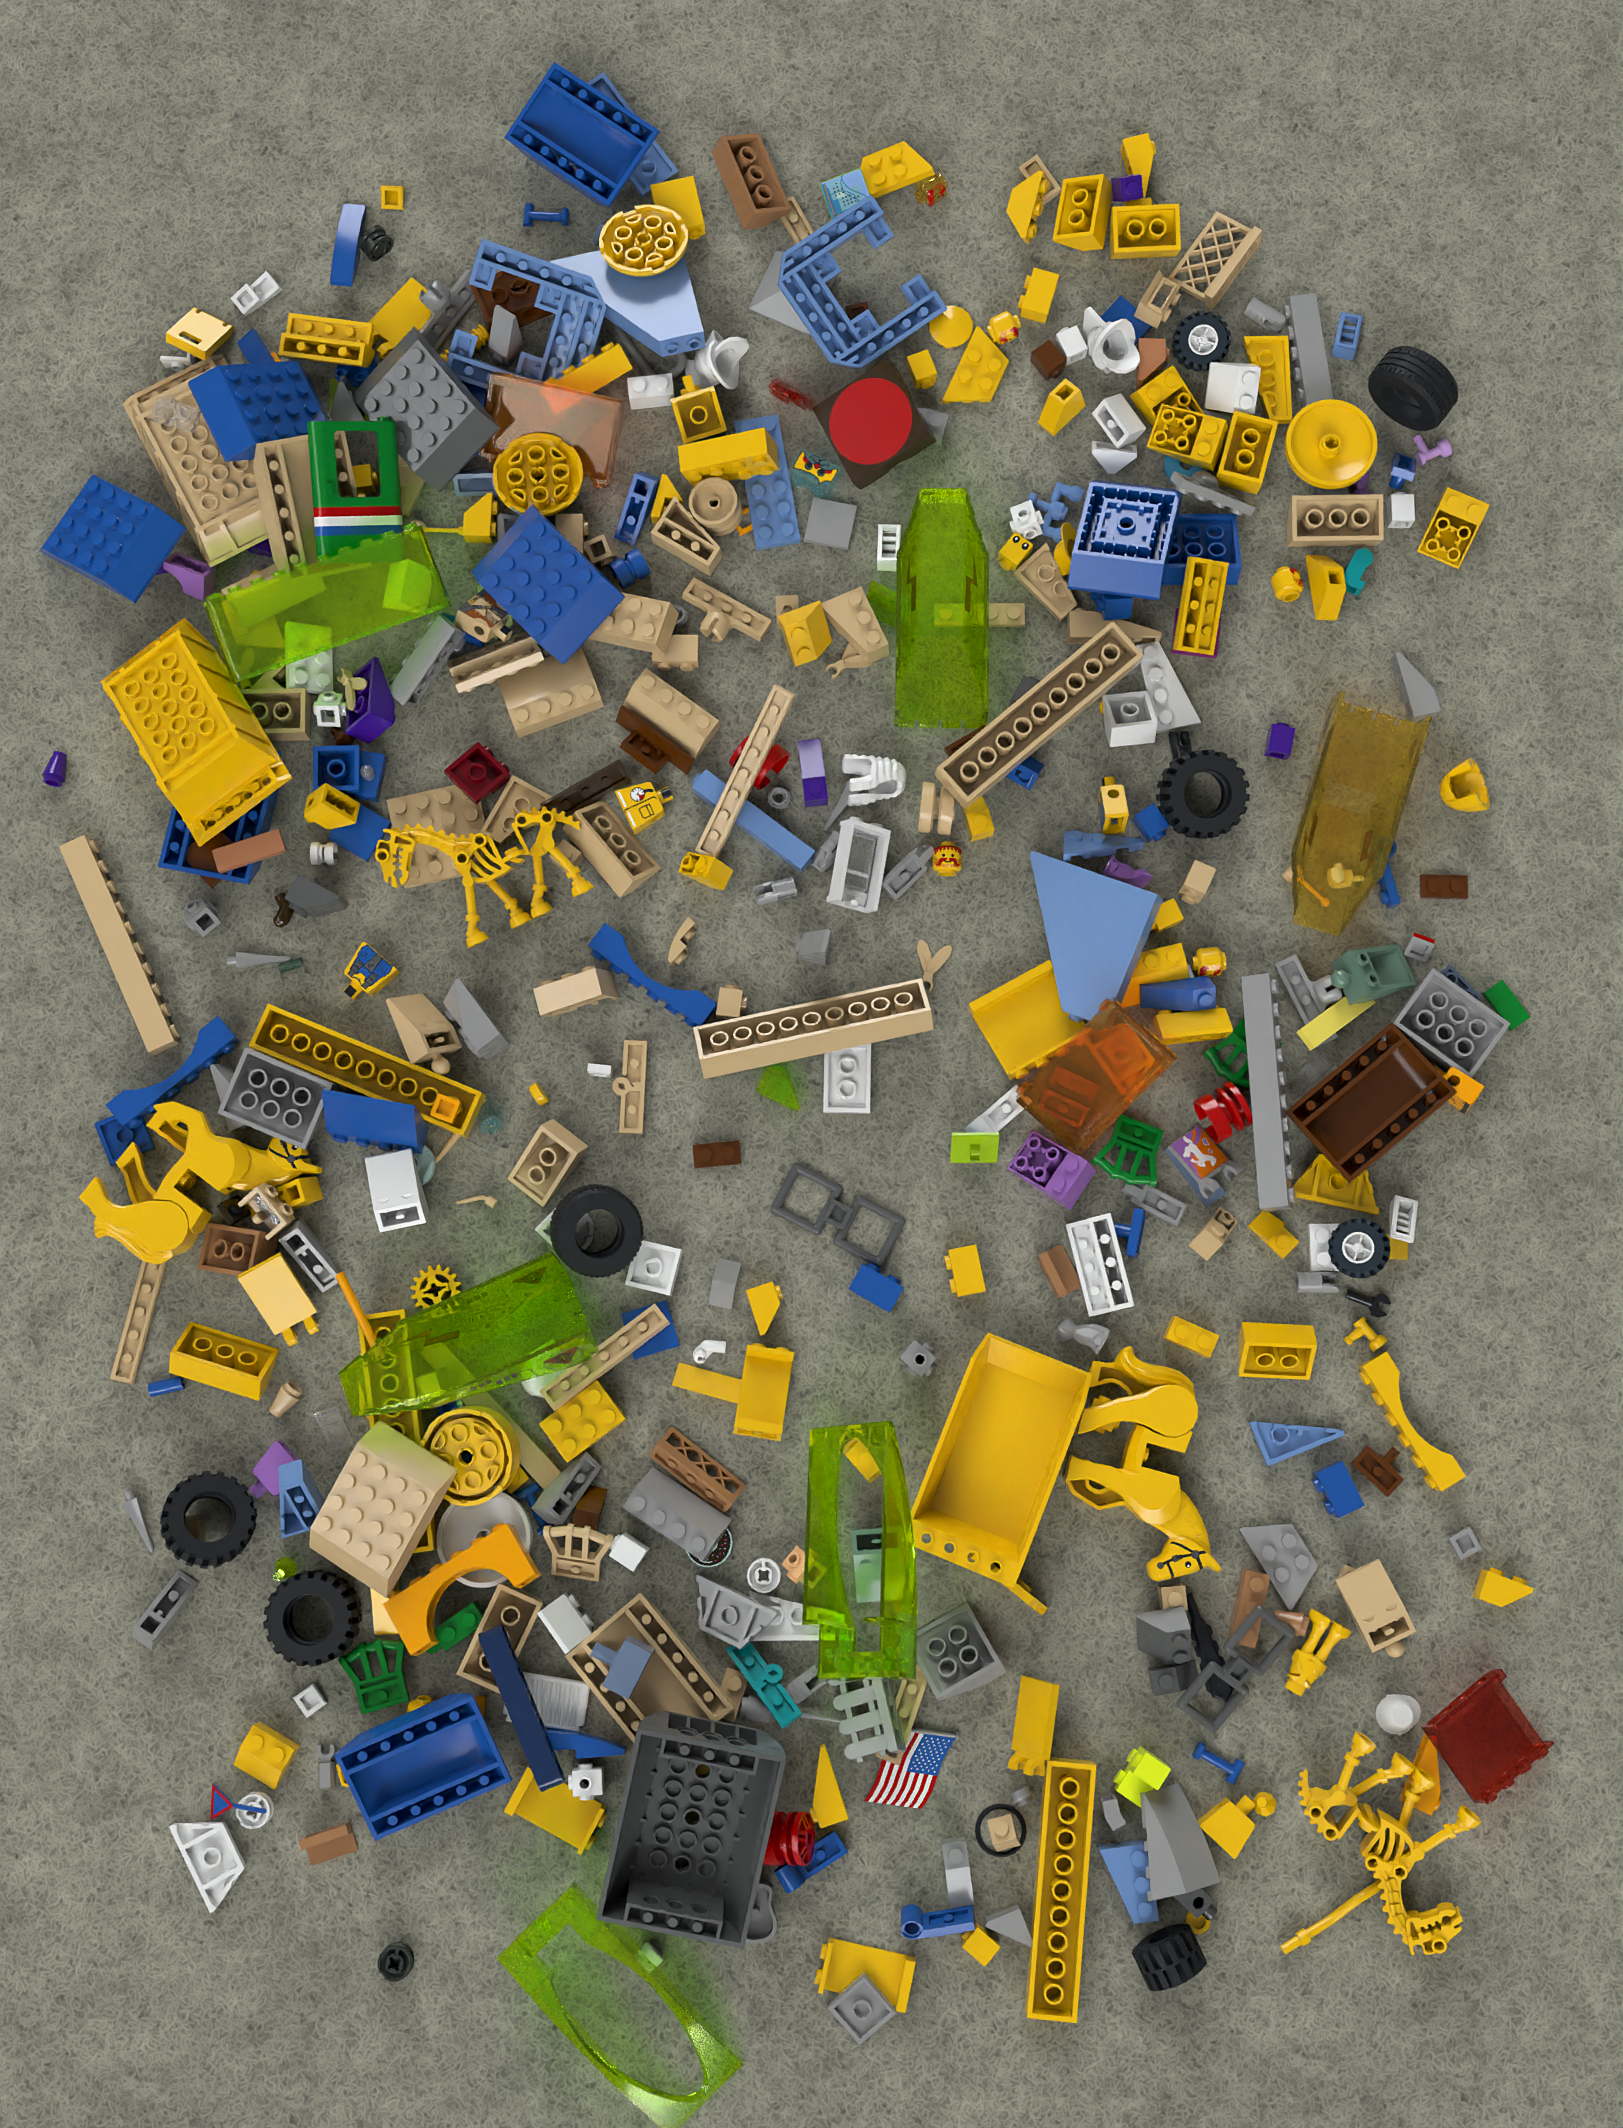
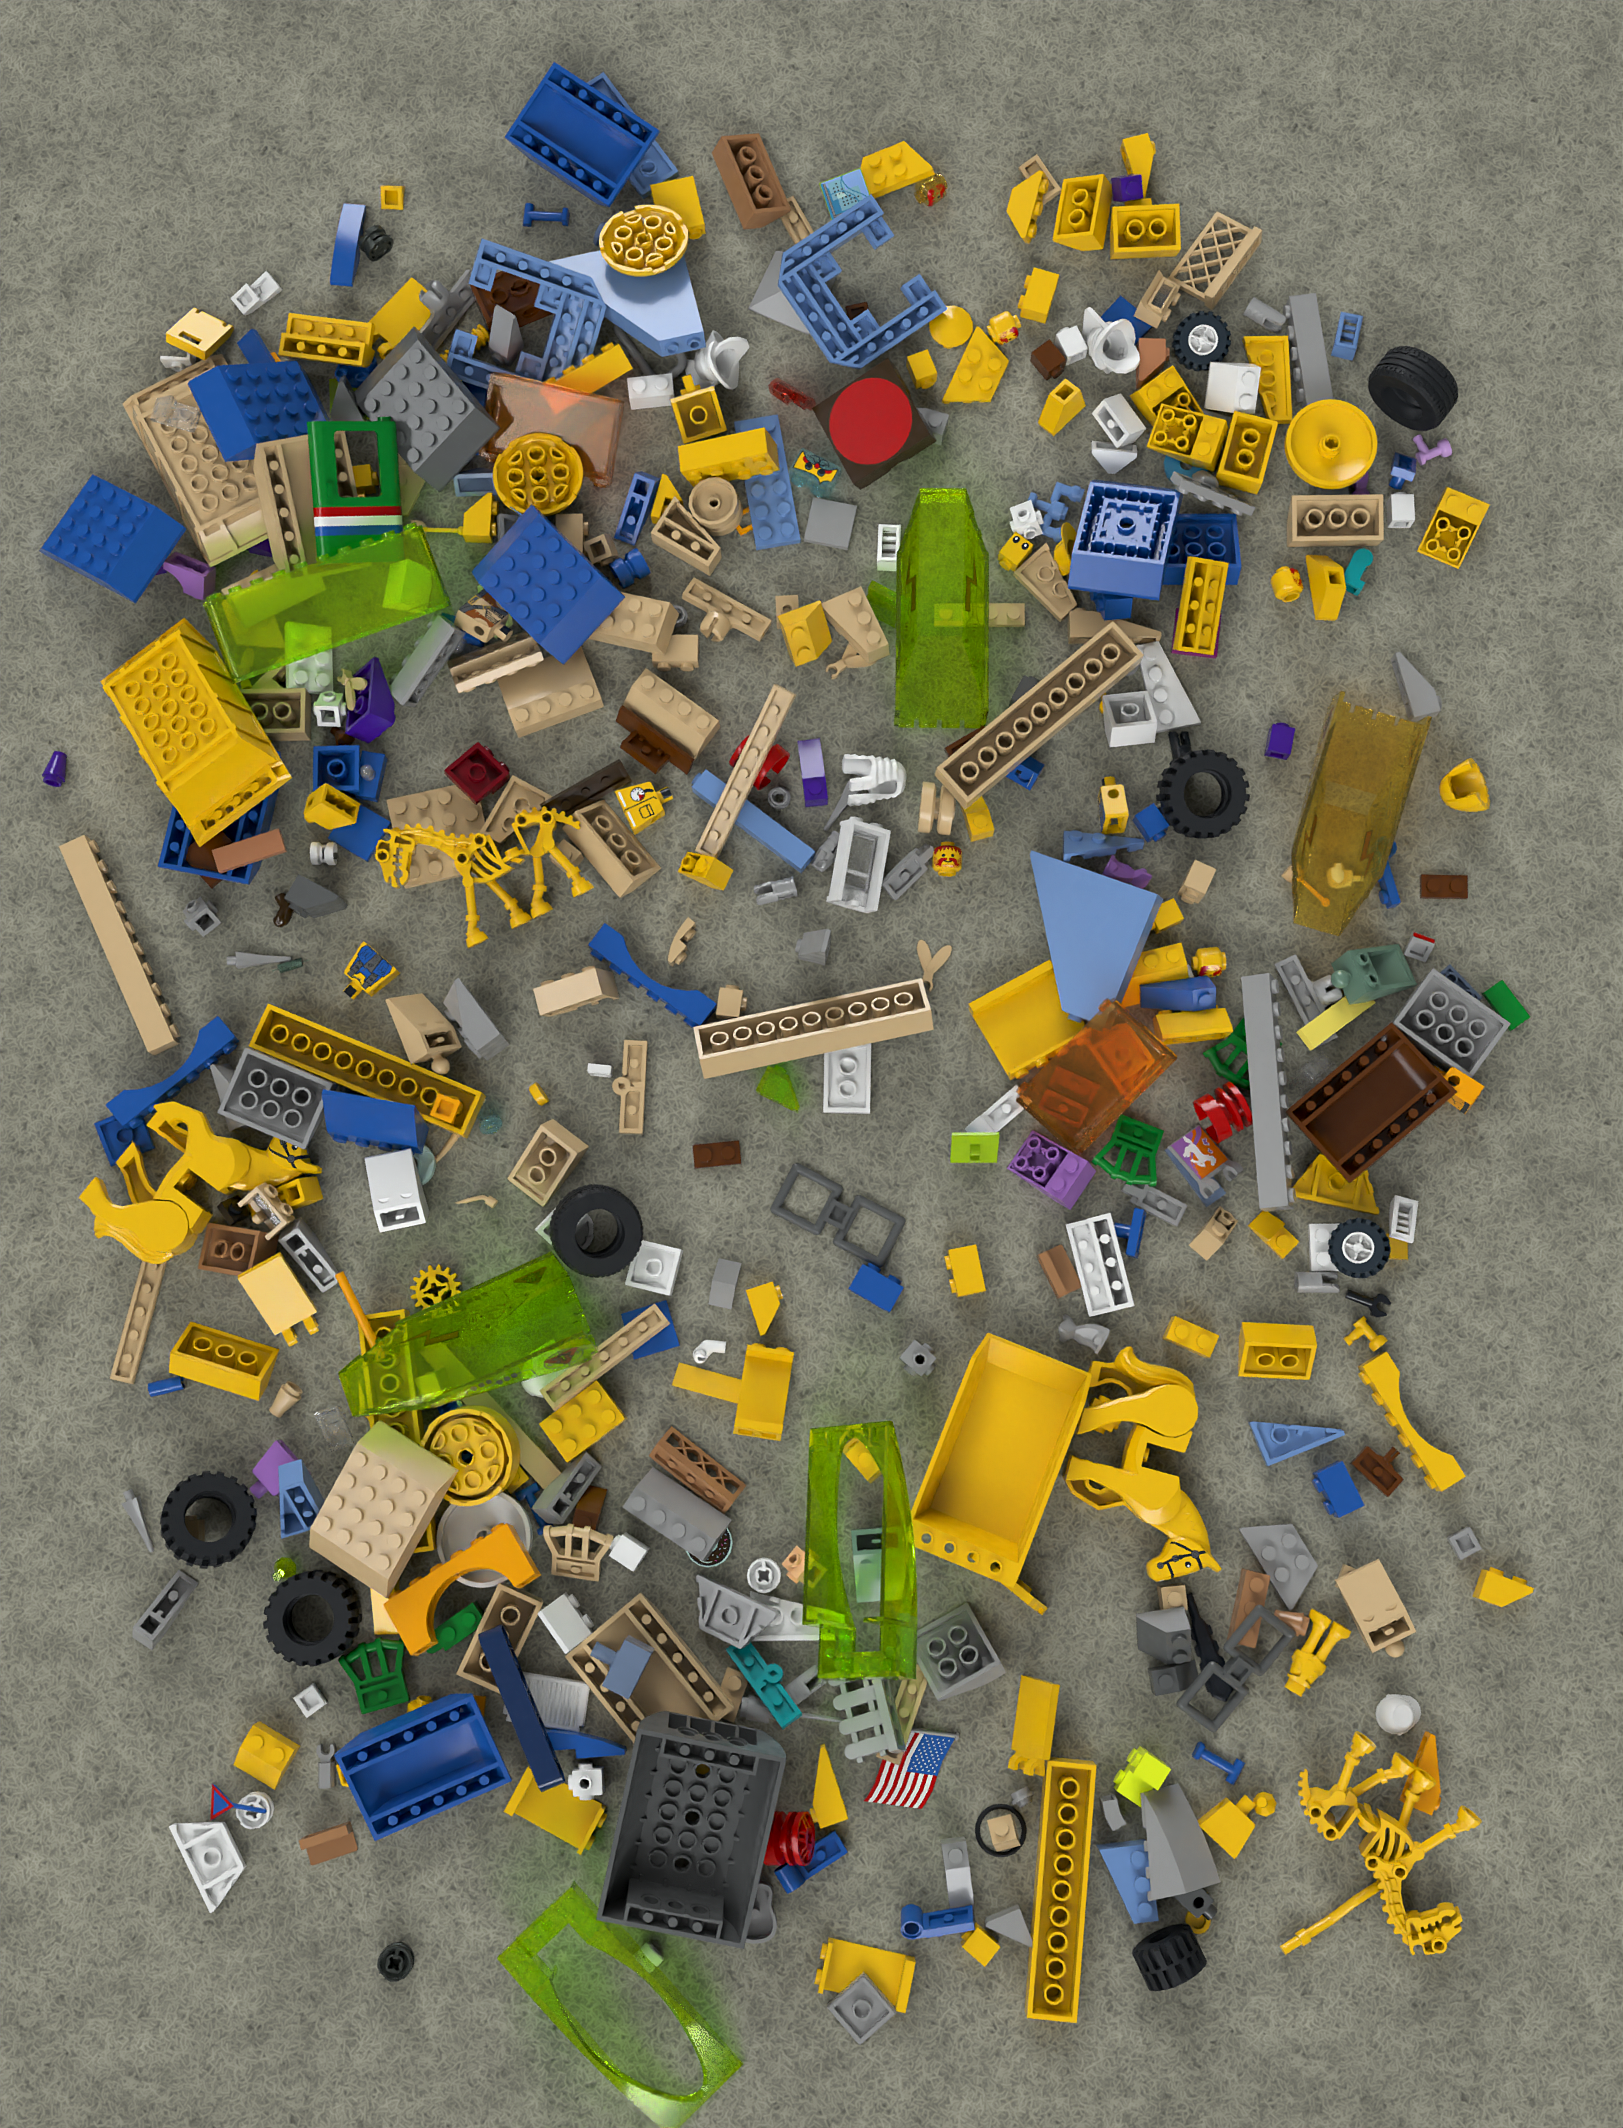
(1485, 1738): clear red panel -> none

